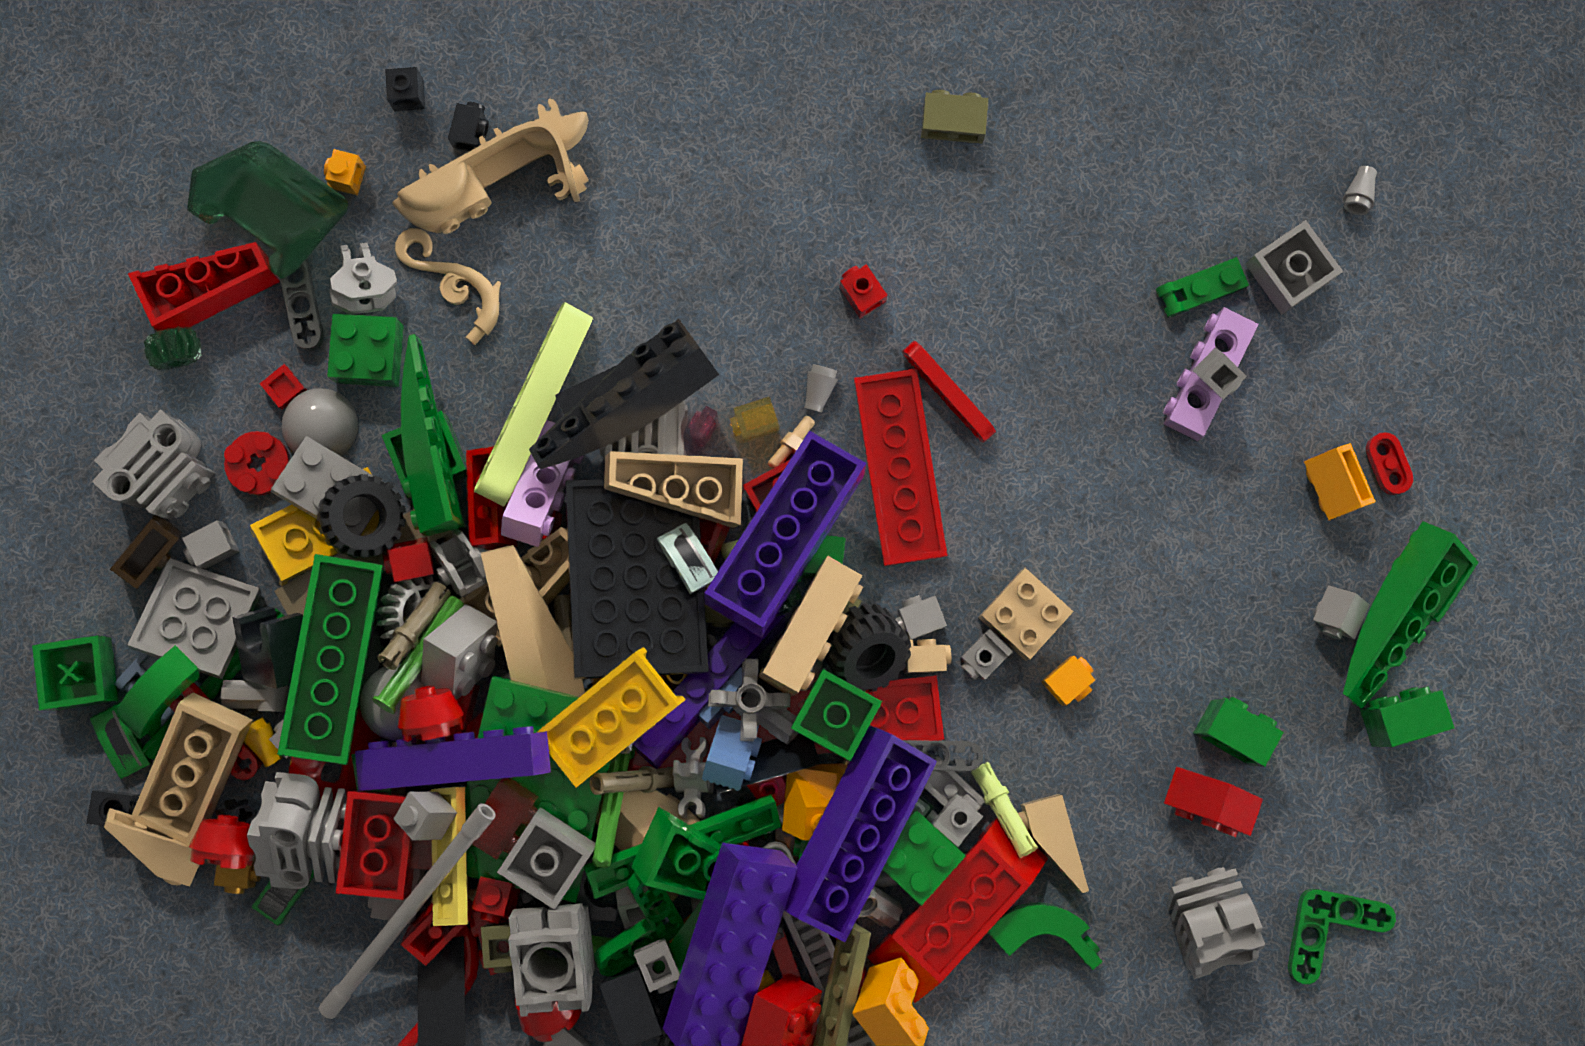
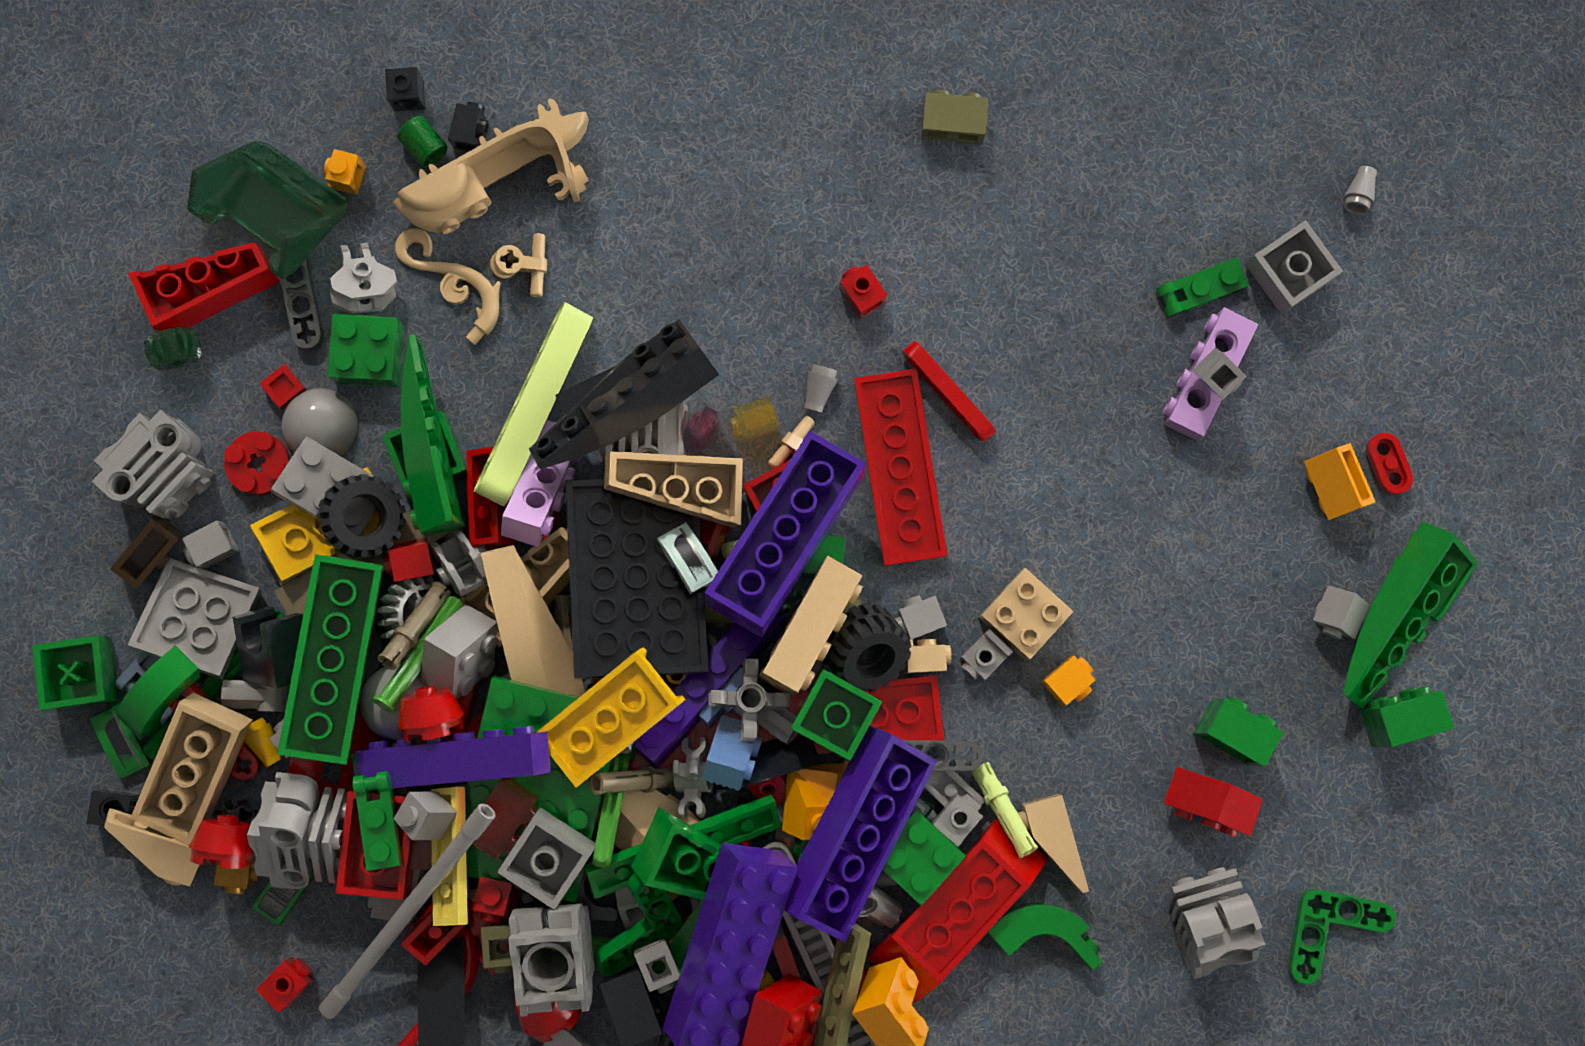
(286, 983): none -> red brick
(377, 821): none -> green plate
(422, 141): none -> green piece
(535, 265): none -> tan piece

